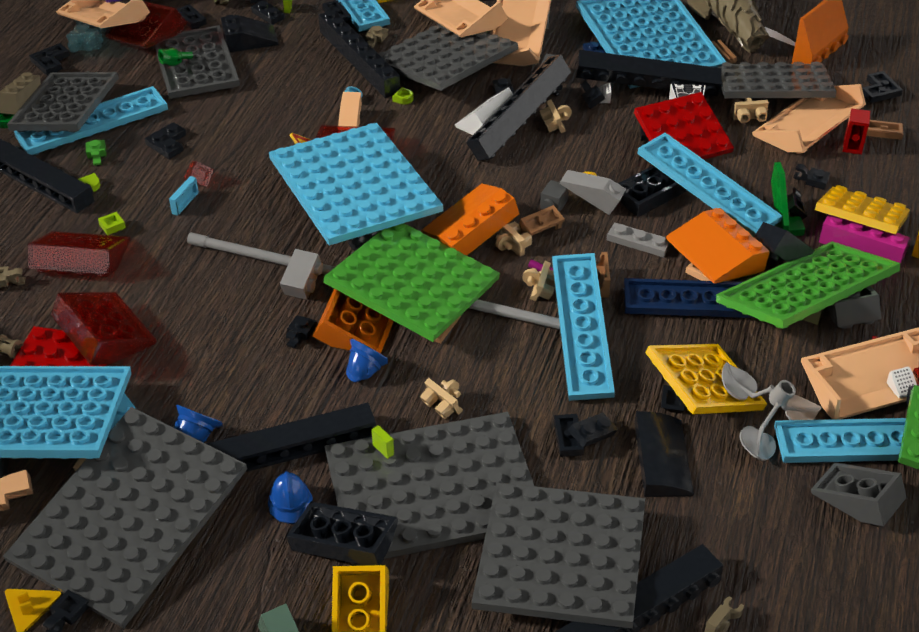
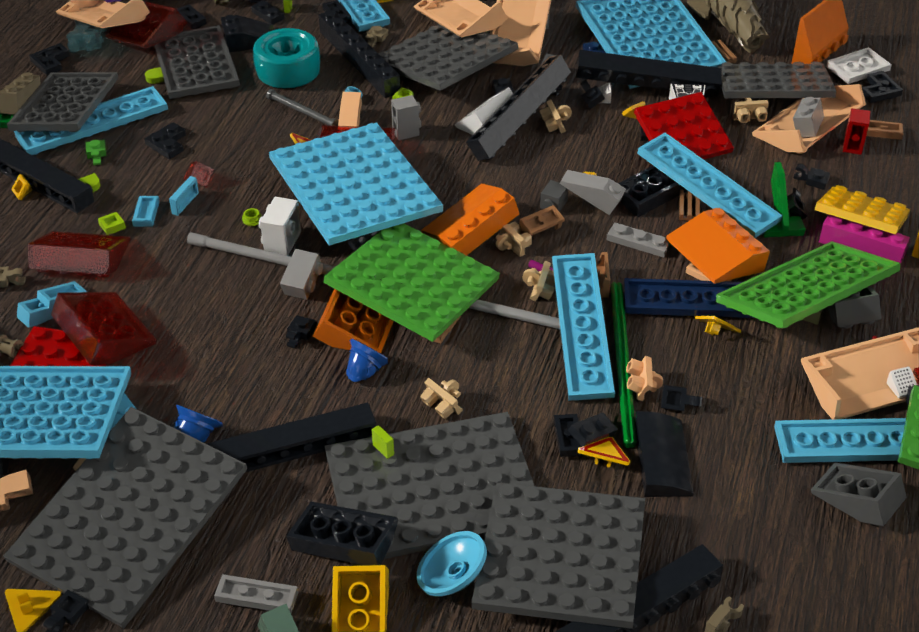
(21, 187): none -> yellow slope
(39, 309): none -> medium azure slope
(145, 211): none -> medium azure tile
(154, 76): none -> lime tile
(172, 56): green piece -> none
(251, 217): none -> lime plate
(255, 593): none -> light grey plate
(271, 94): none -> dark grey bar
(280, 225): none -> white brick
(286, 58): none -> teal wheel
(288, 498): blue piece -> none
(405, 117): none -> light grey brick
(451, 563): none -> medium azure dish
(605, 449): none -> yellow piece
(622, 359): none -> green axle
(630, 111): none -> yellow slope
(642, 377): none -> light nougat hips
(689, 196): none -> medium nougat tile
(697, 377): yellow plate -> none
(715, 323): none -> yellow piece
(741, 385): light grey plant -> none
(778, 36): white sticker -> none
(782, 243): black slope -> none
(809, 116): none -> light grey brick
(858, 65): none -> white plate

